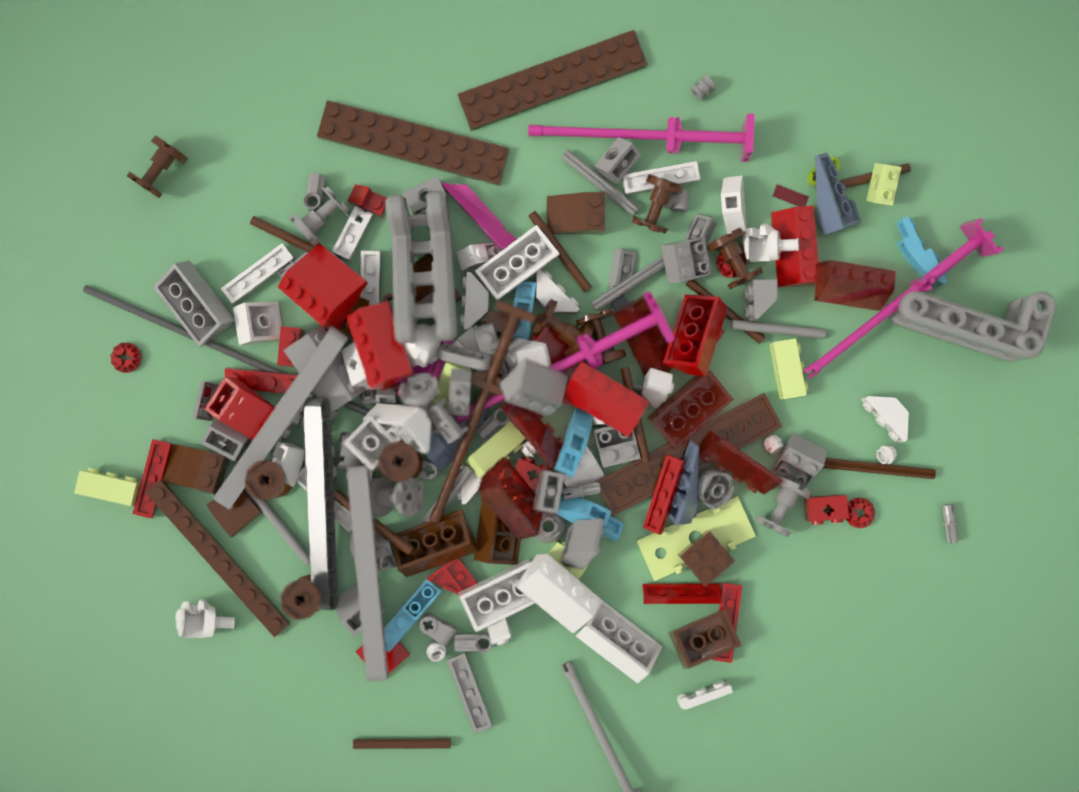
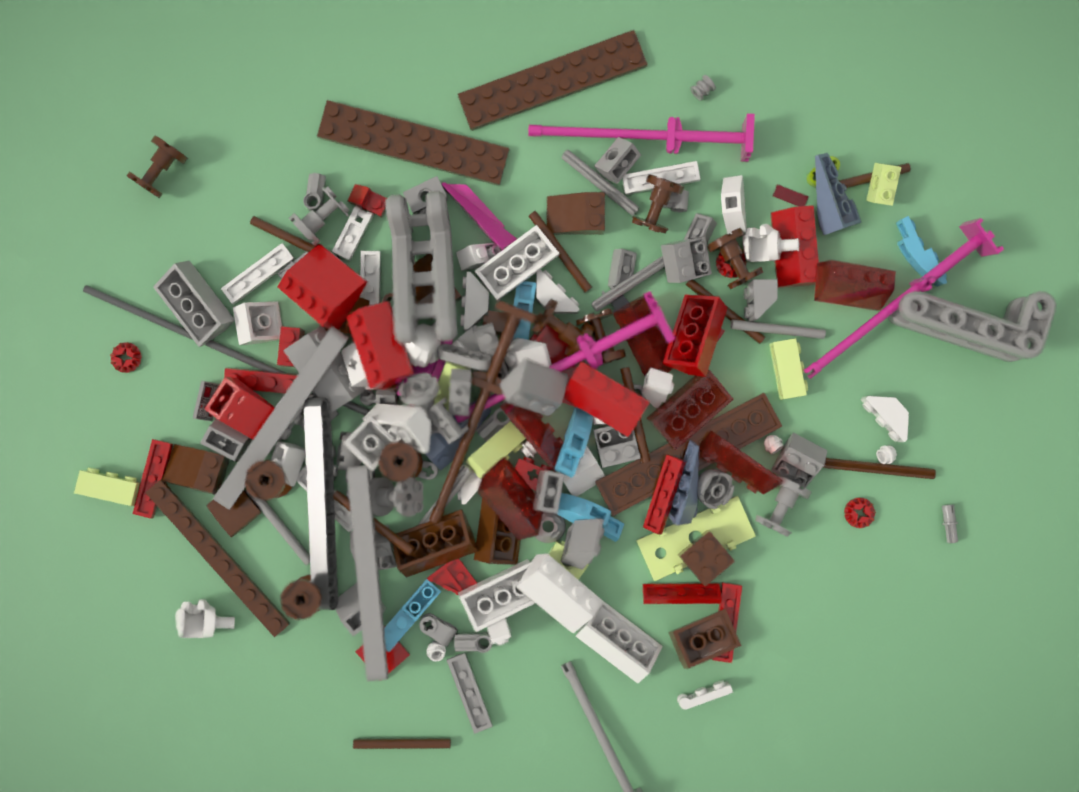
(581, 490): light grey axle -> none
(815, 505): red brick -> none

